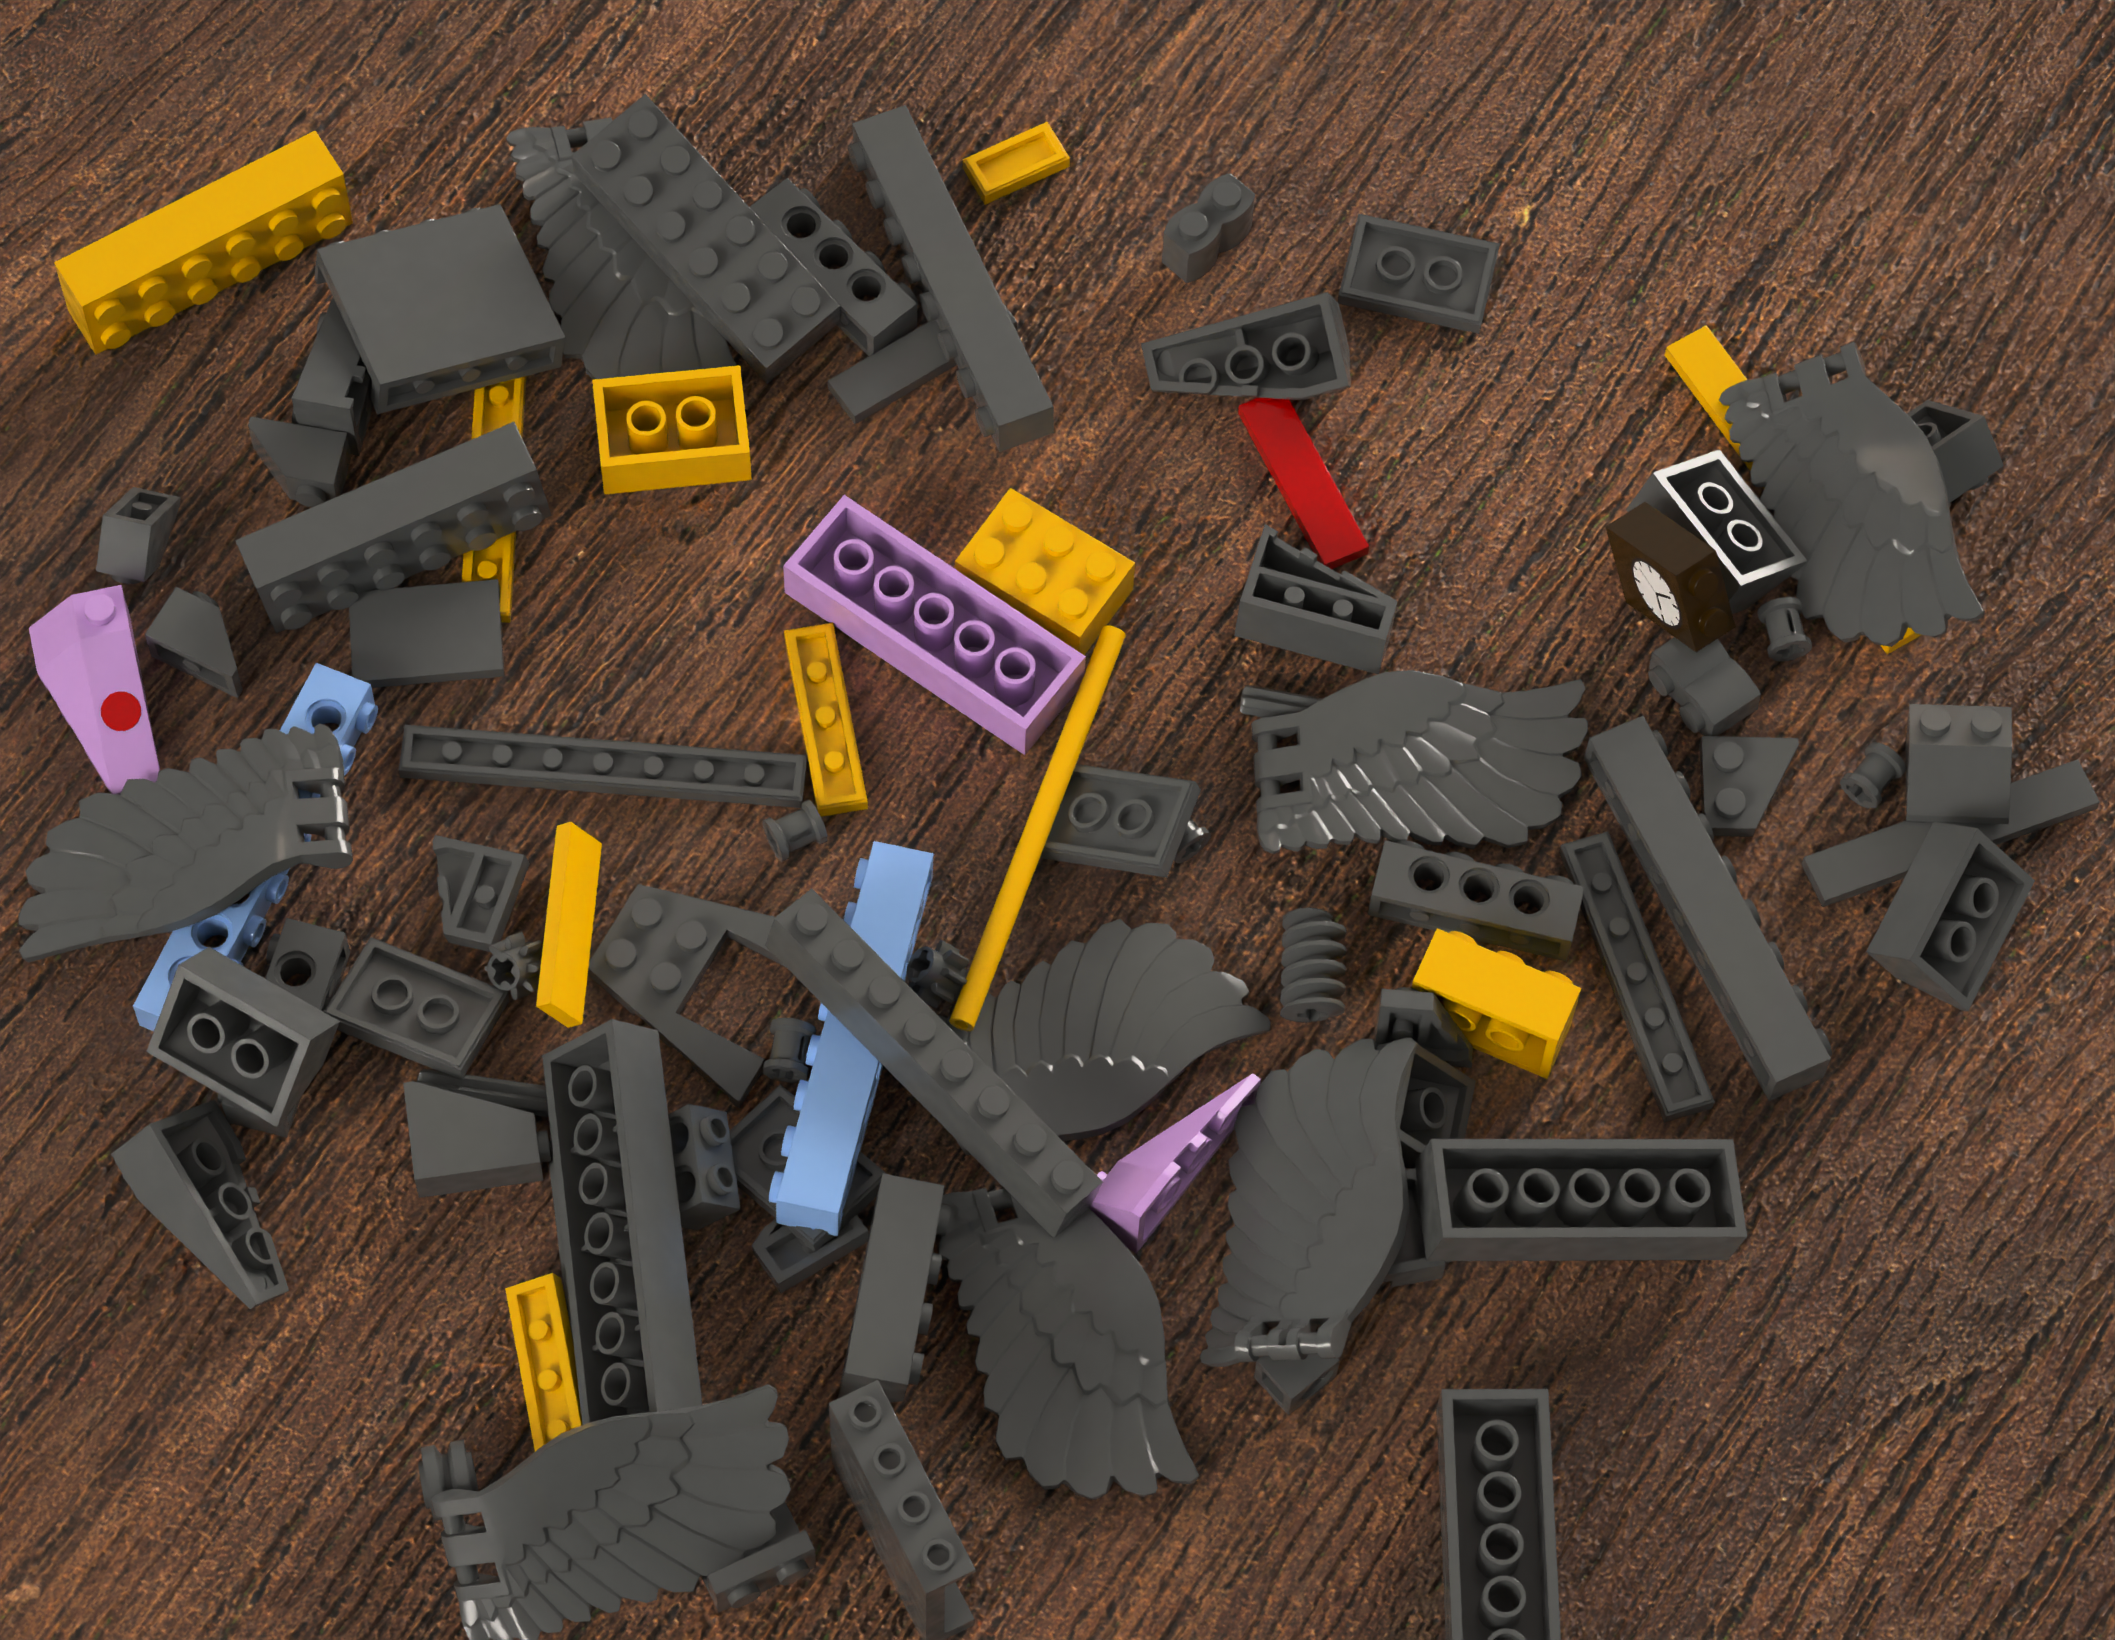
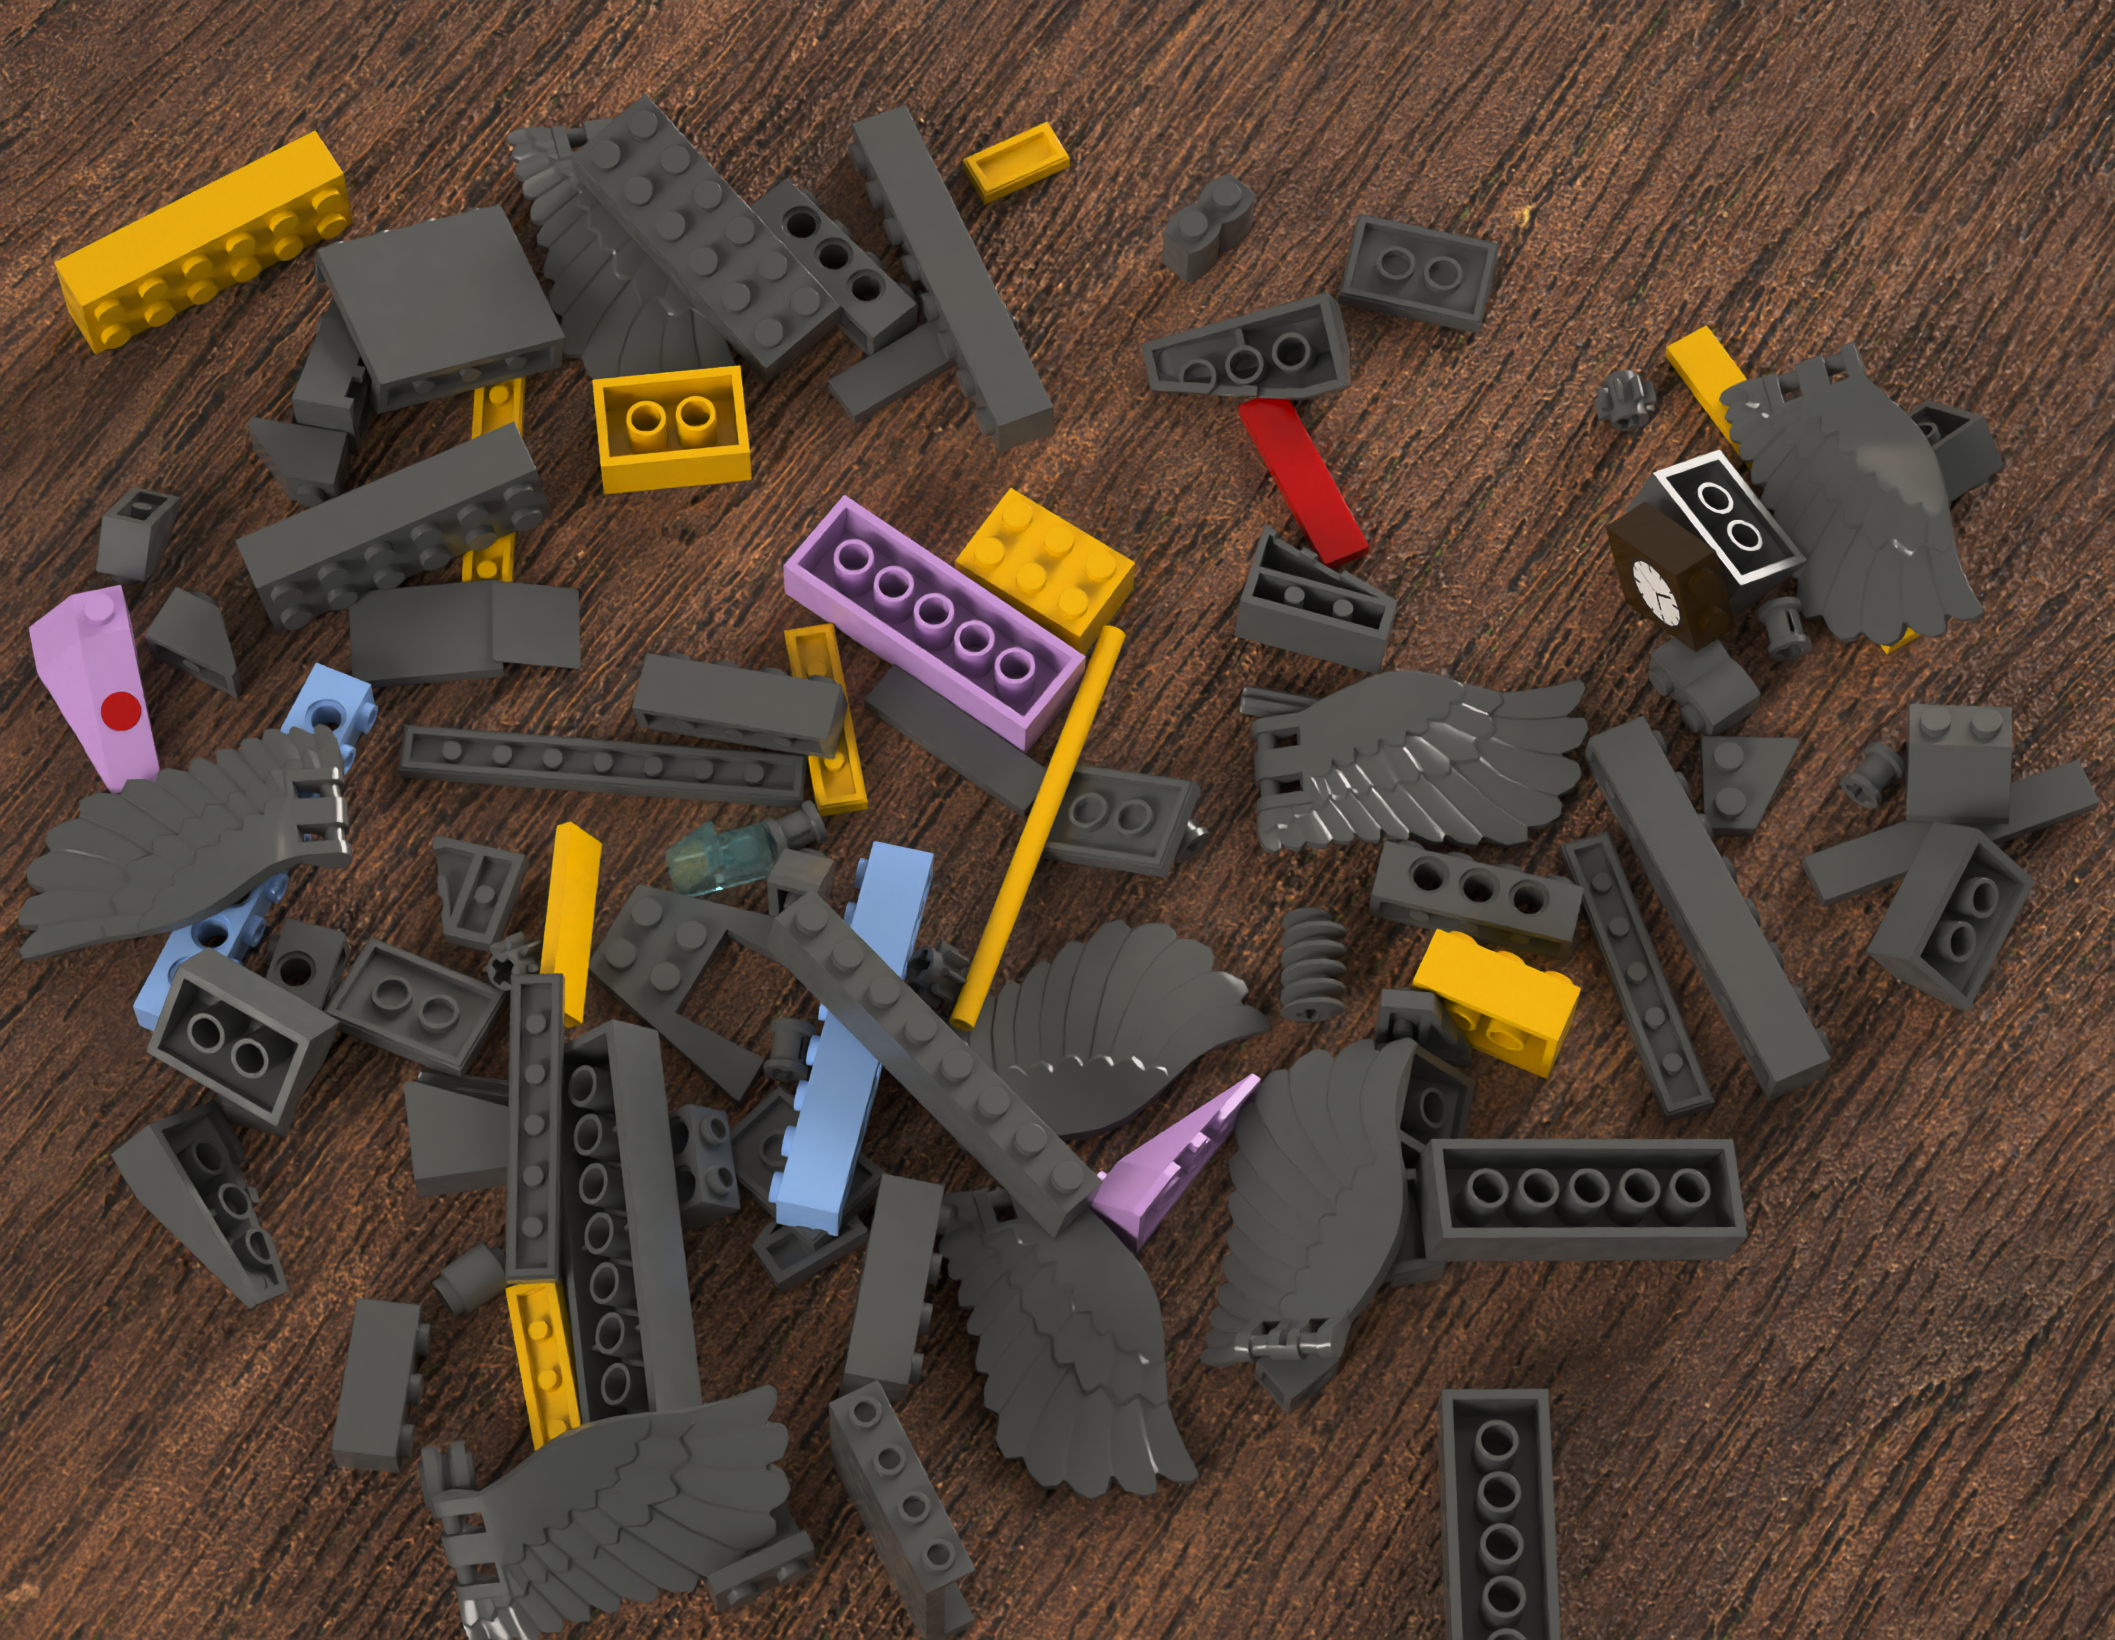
(381, 1386): none -> dark grey brick
(472, 1279): none -> dark grey brick
(535, 624): none -> dark grey sticker
(535, 1129): none -> dark grey tile
(714, 861): none -> clear light blue slope
(740, 705): none -> dark grey brick
(796, 874): none -> dark grey slope
(957, 739): none -> dark grey tile
(1625, 400): none -> dark grey gear

